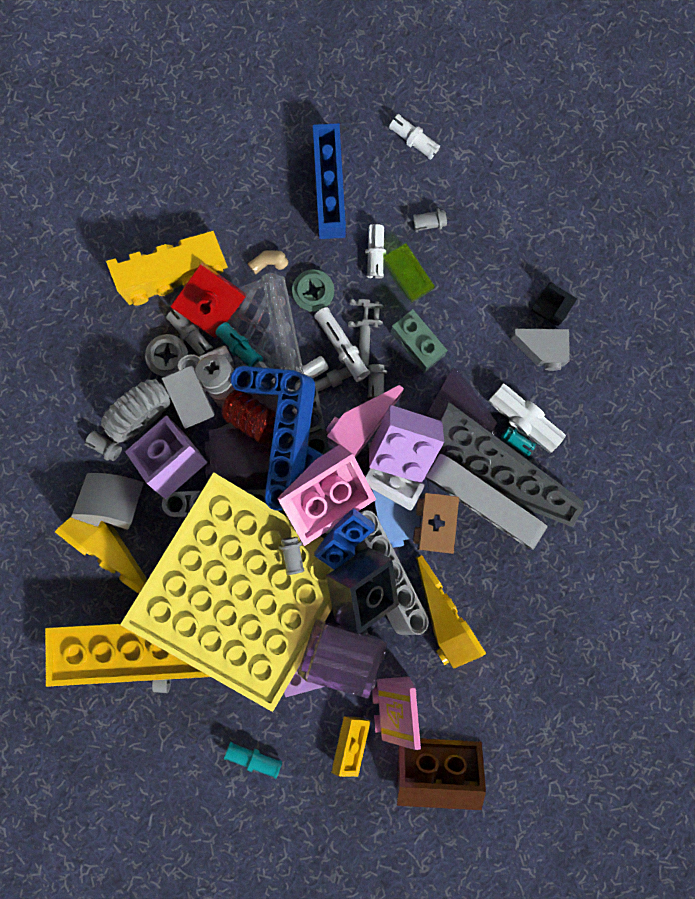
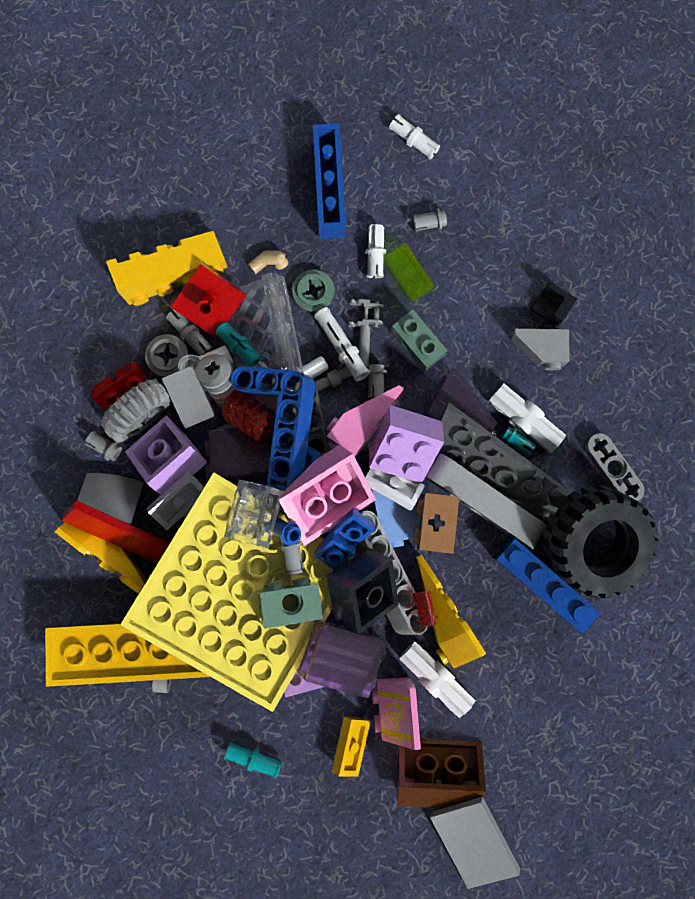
(108, 391): none -> red hinge
(115, 531): none -> red tile
(176, 500): none -> light grey plate
(253, 513): none -> clear brick
(287, 531): none -> blue pin
(306, 609): none -> sand green brick
(425, 609): none -> clear red pin
(437, 679): none -> white piece
(475, 843): none -> light grey tile
(546, 585): none -> blue brick
(617, 456): none -> light grey beam
(625, 559): none -> black tyre

